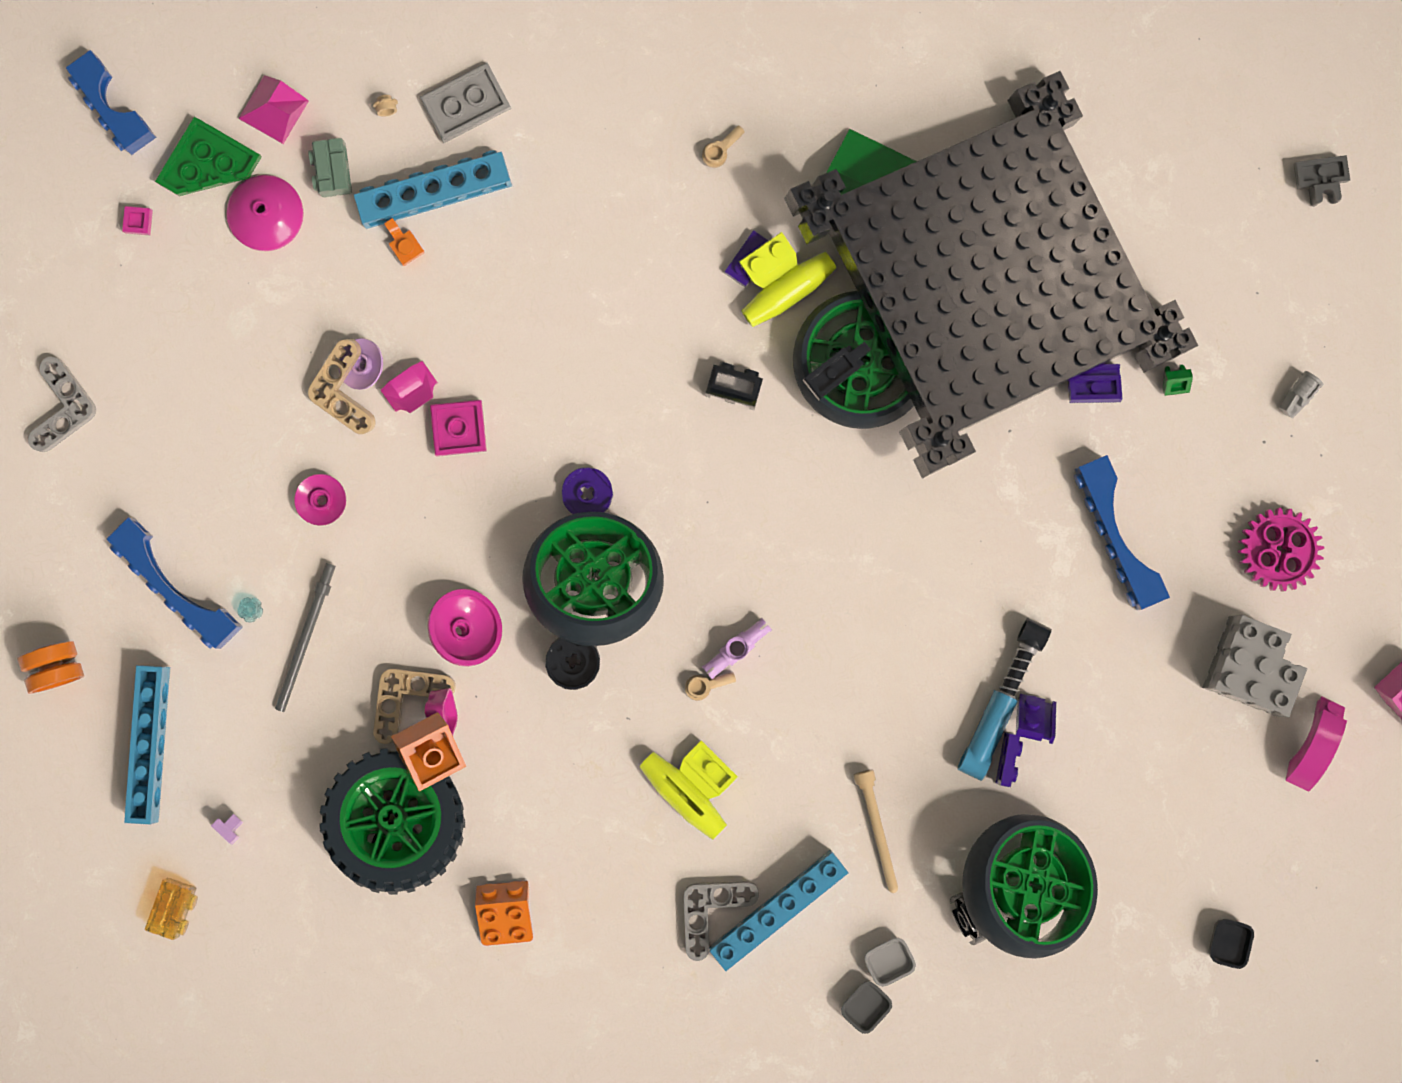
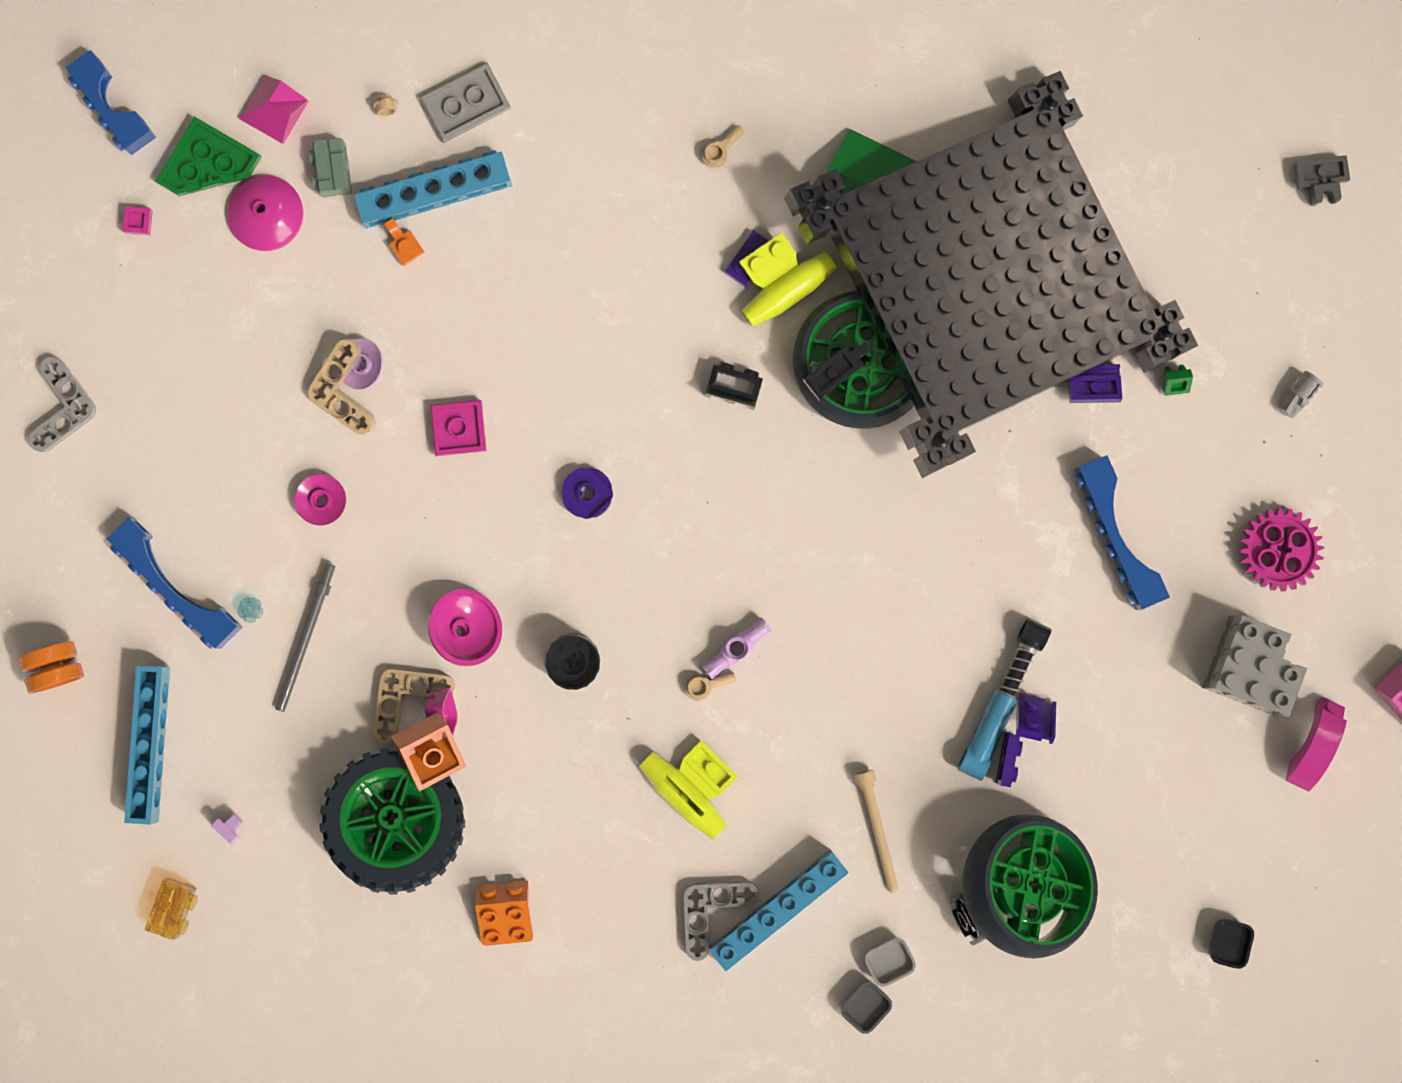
(410, 388): dark pink slope -> none
(628, 549): green wheel -> none

